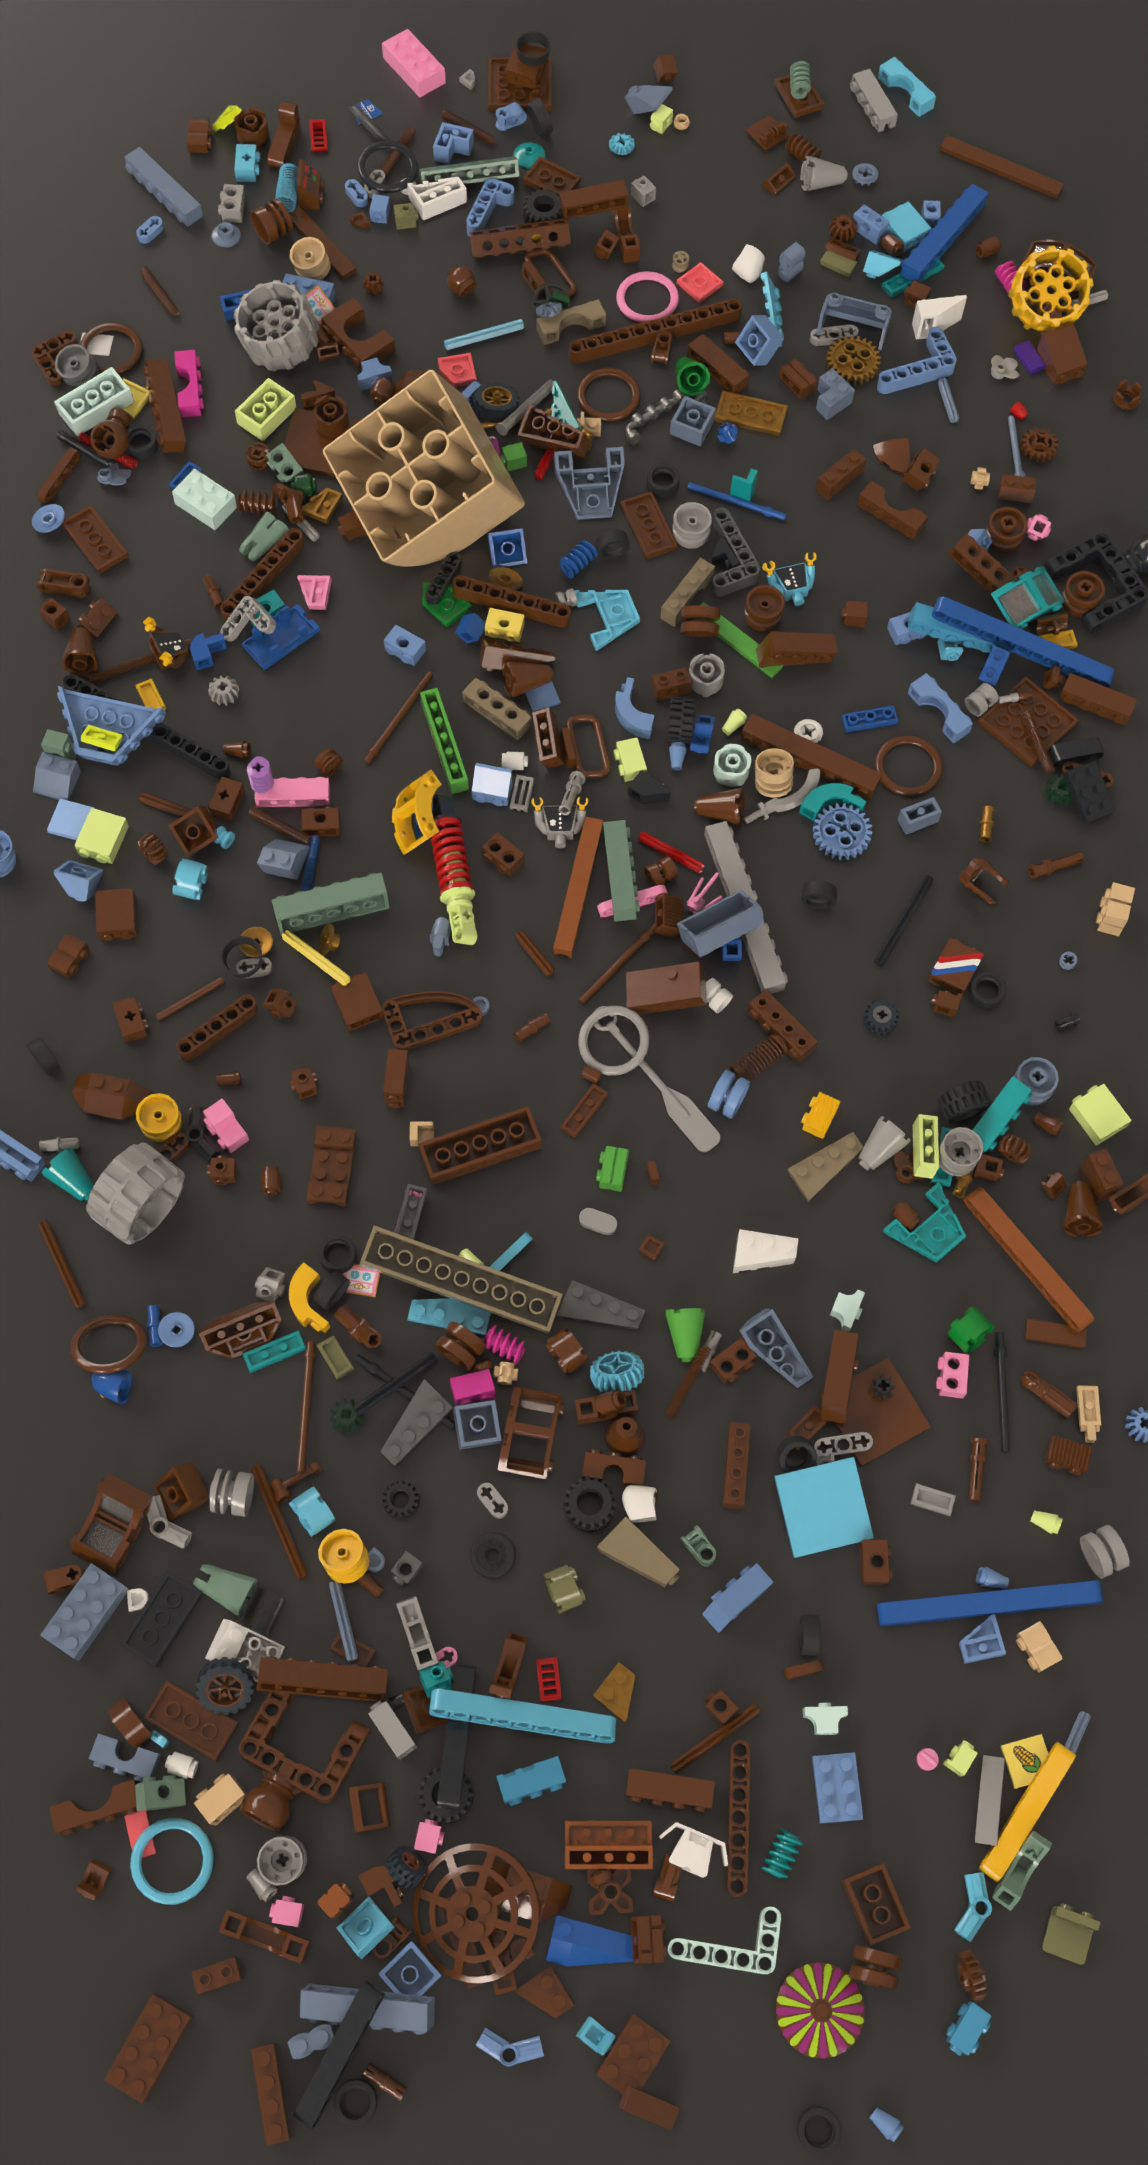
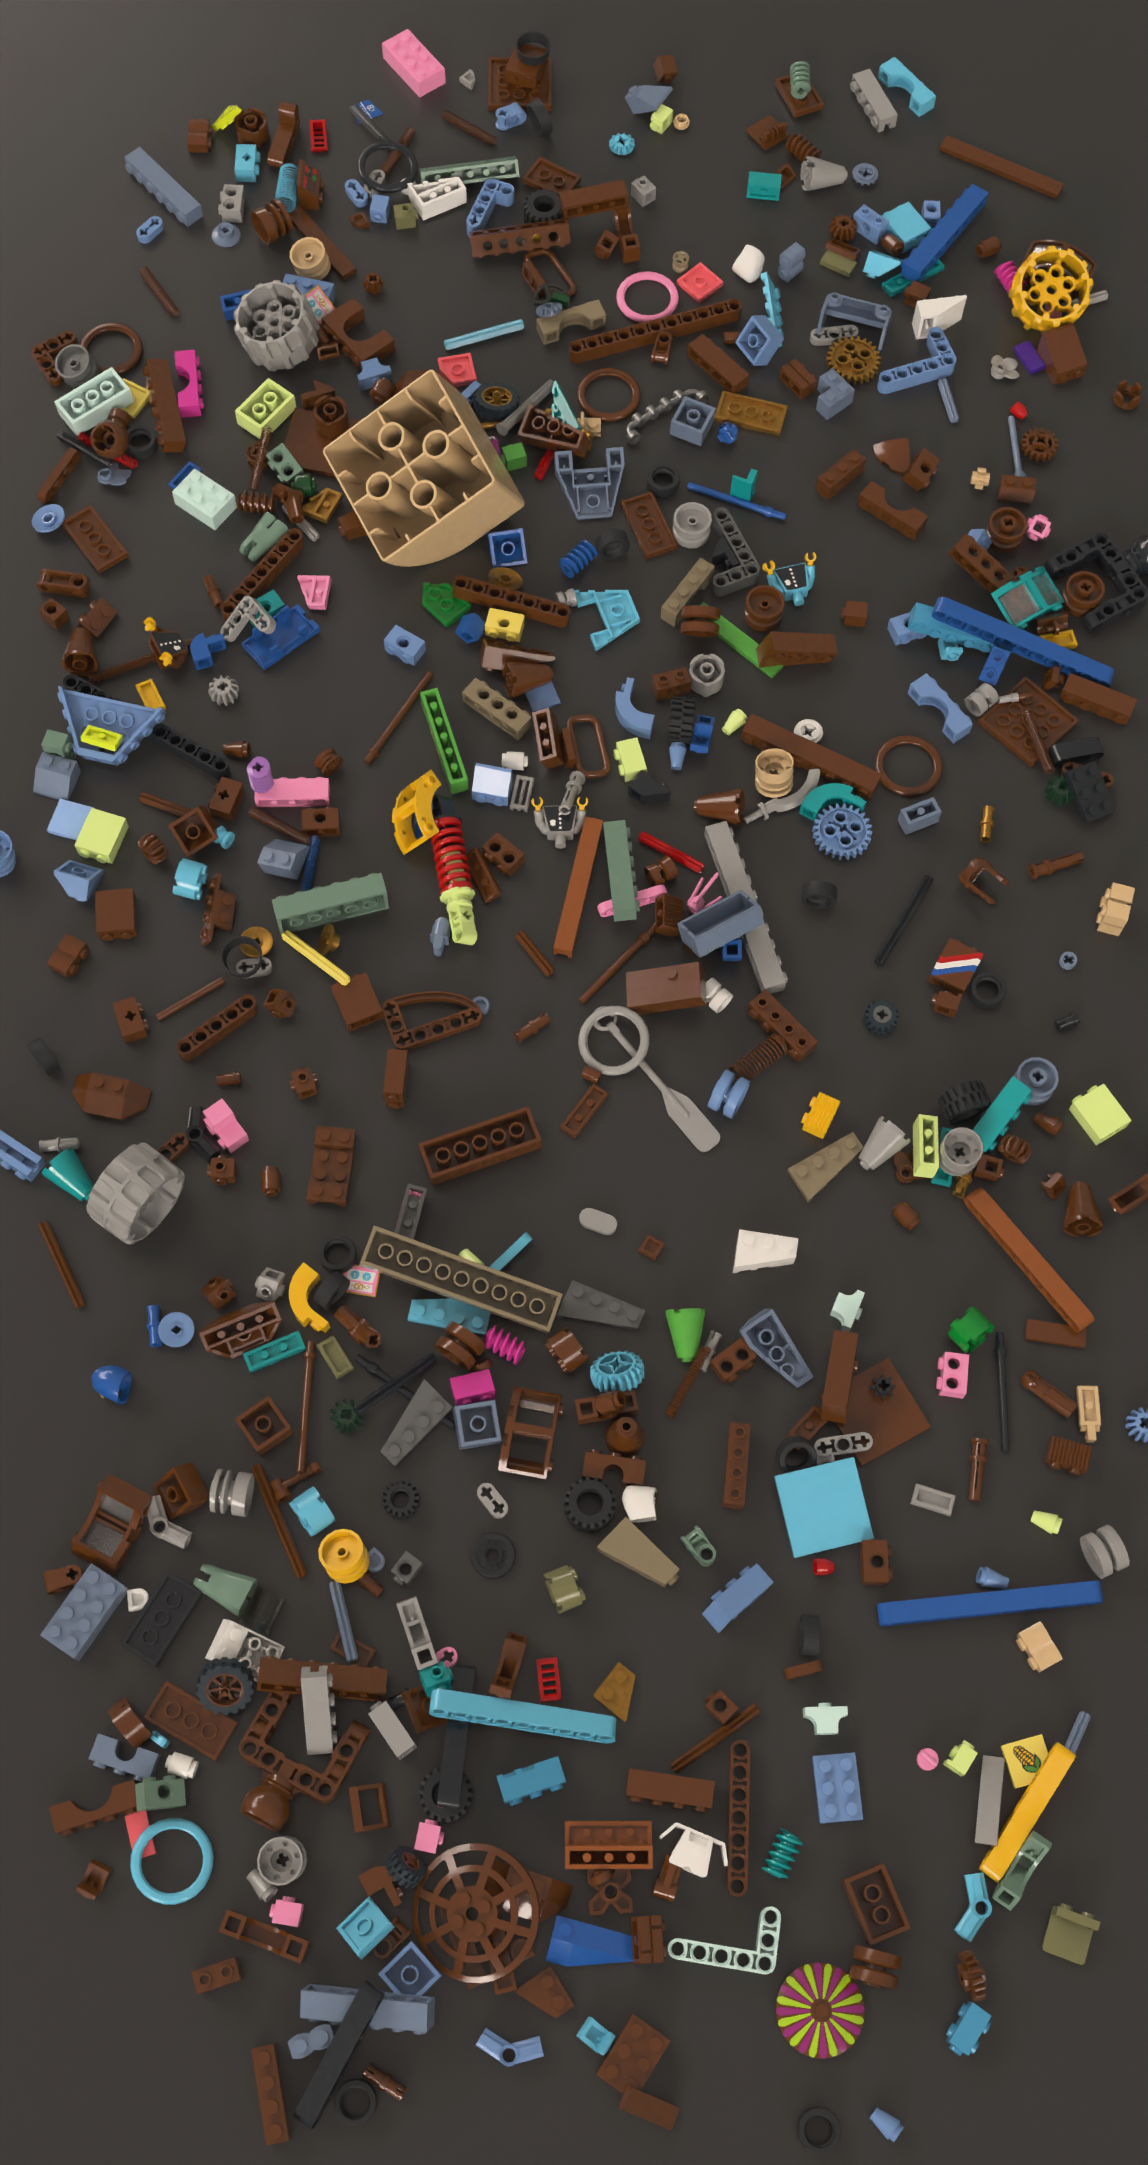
(99, 344): white sticker -> none
(112, 1367): reddish brown wedge -> none
(149, 2048): reddish brown brick -> none
(159, 1117): yellow wheel -> none
(218, 911): none -> reddish brown bracket
(218, 1291): none -> reddish brown brick
(220, 1799): tan brick -> none
(257, 459): none -> reddish brown piece
(264, 1426): none -> reddish brown brick
(317, 1710): none -> light grey brick
(337, 1898): dark orange brick -> none
(421, 1132): tan panel -> none
(447, 579): black beam -> none
(452, 140): medium blue brick -> none
(461, 280): reddish brown piece -> none
(482, 876): none -> reddish brown tile
(505, 1373): tan gear -> none
(528, 154): teal dish -> none
(613, 1168): bright green brick -> none
(652, 1173): reddish brown tile -> none
(691, 376): green cone -> none
(732, 765): light aqua brick -> none
(764, 186): none -> teal panel
(823, 1566): none -> red hose
(869, 719): blue tile -> none
(936, 1234): teal wing -> none
(983, 1642): medium blue wing -> none
(1101, 1175): reddish brown brick -> none

